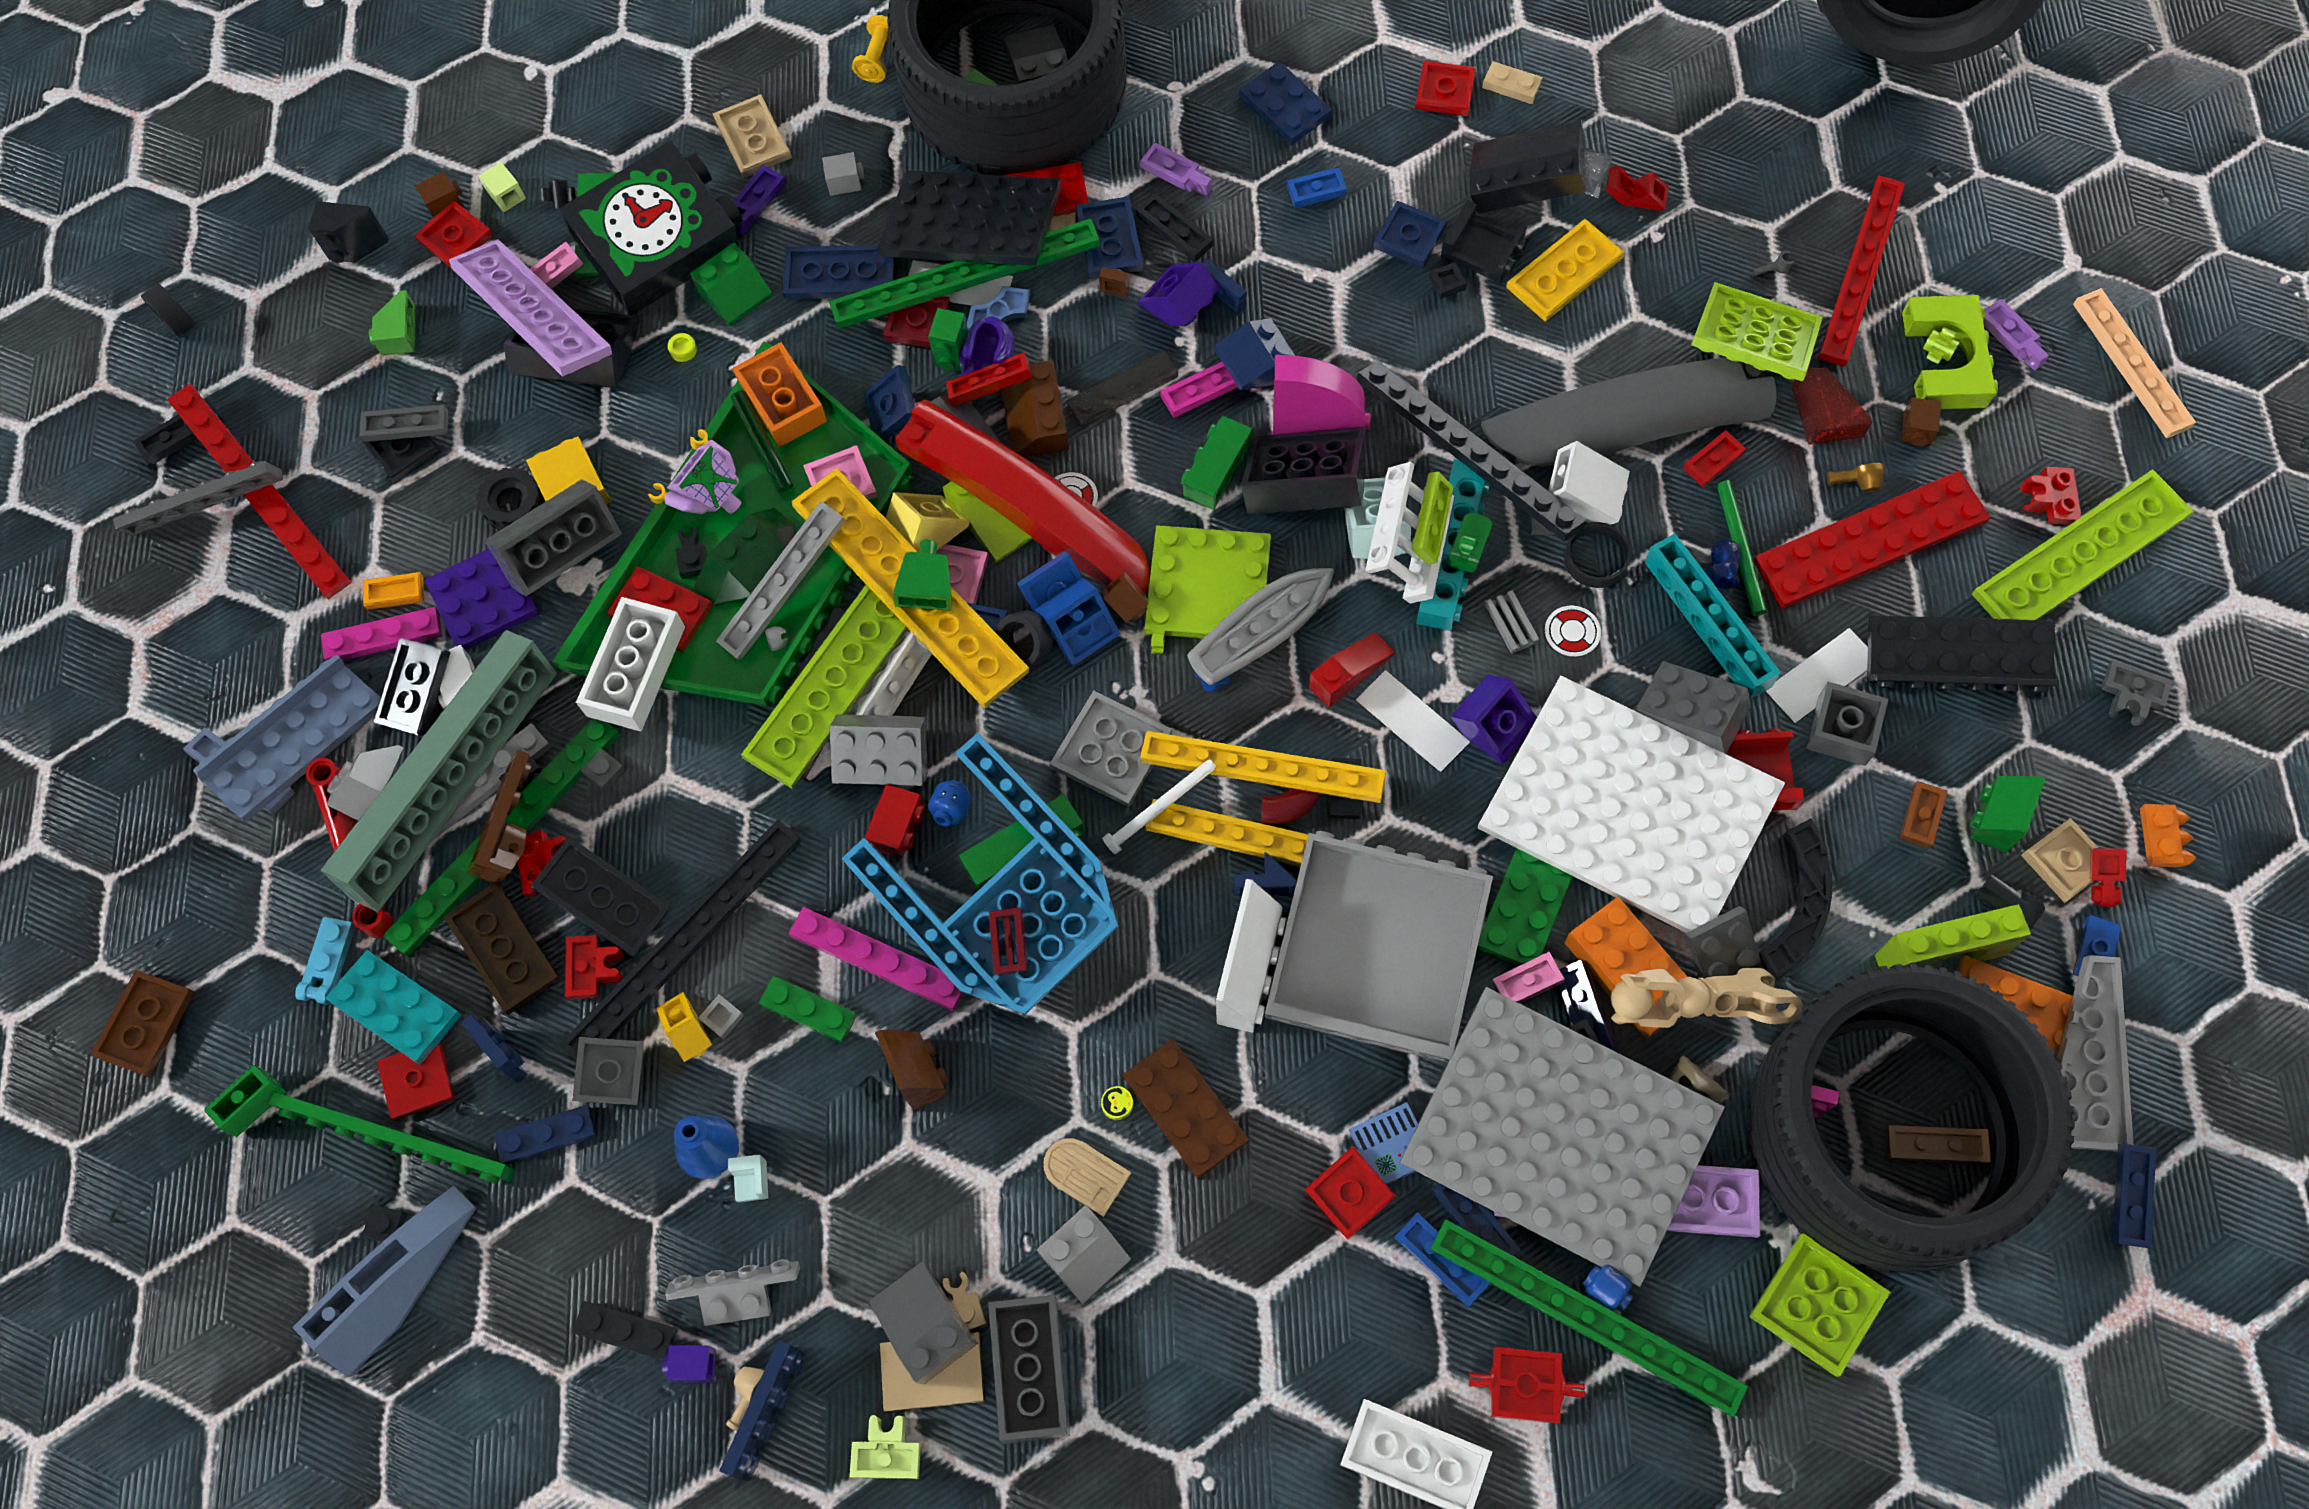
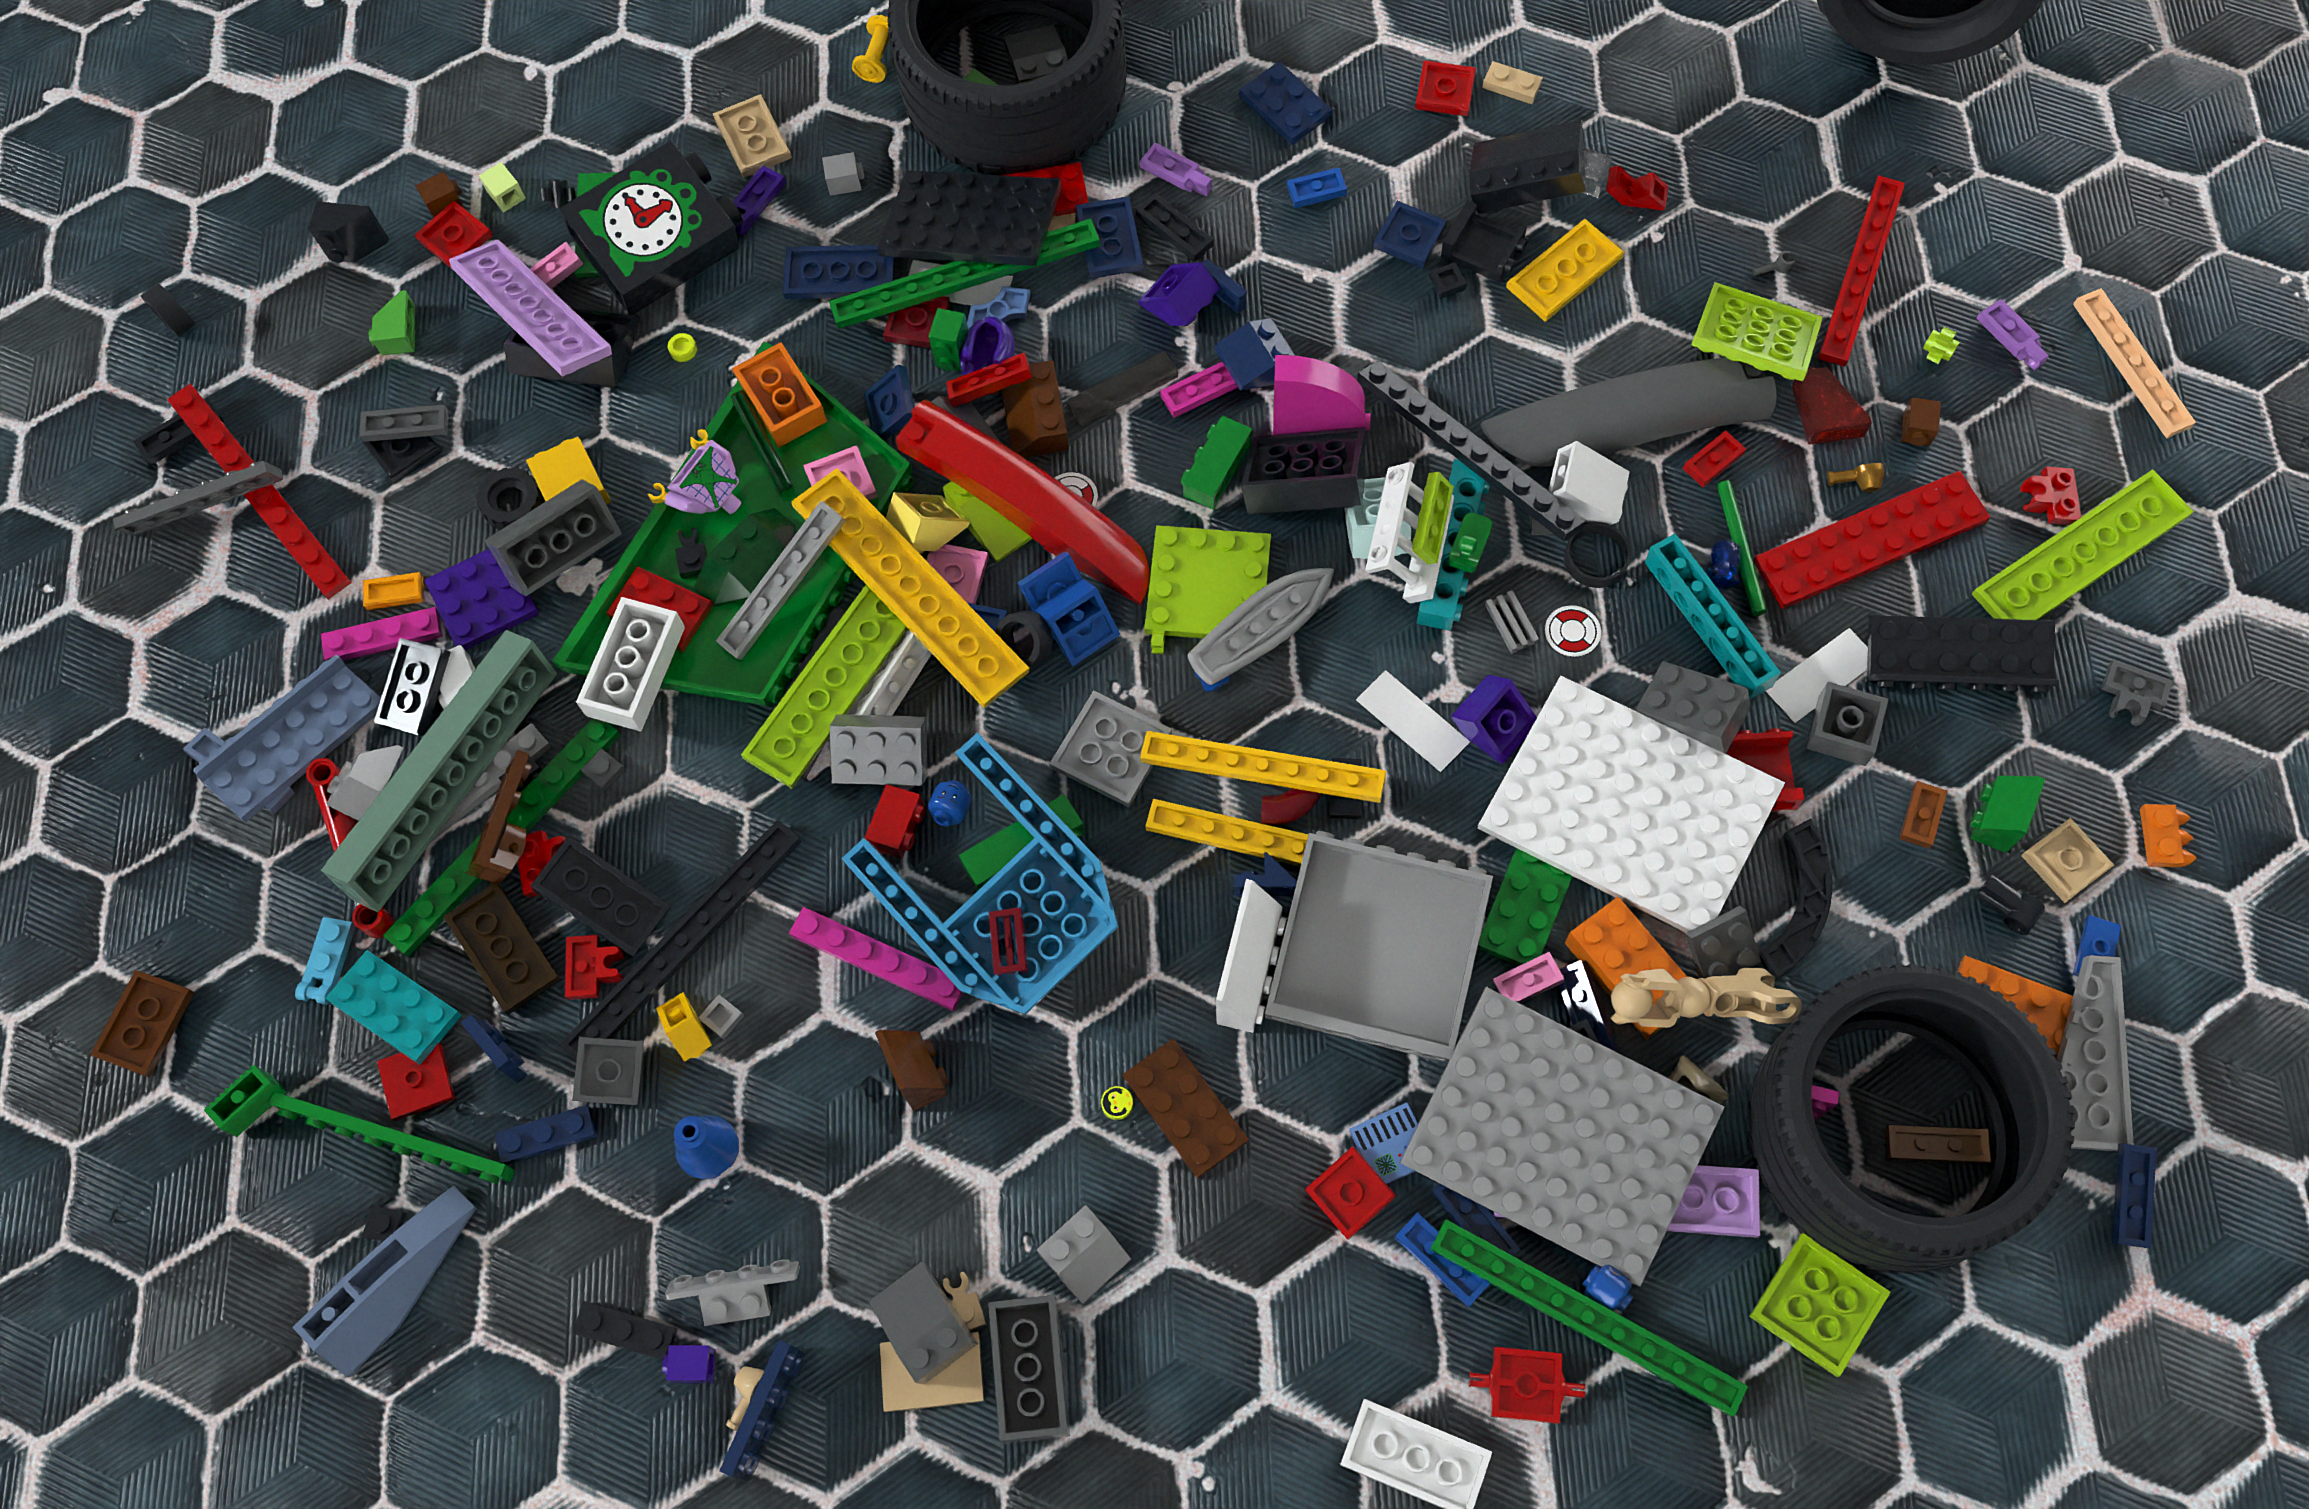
(730, 284): green slope -> none
(749, 1177): light aqua panel -> none
(774, 638): light grey hinge -> none
(808, 1009): green plate -> none
(885, 1453): yellowish green plate -> none
(924, 579): green torso -> none
(1084, 1174): tan window -> none
(1114, 282): reddish brown plate -> none
(1114, 842): white bar -> none
(1126, 598): reddish brown brick -> none
(1349, 668): red slope -> none
(1961, 387): lime arch -> none
(1983, 934): lime arch -> none
(2107, 866): red plate -> none

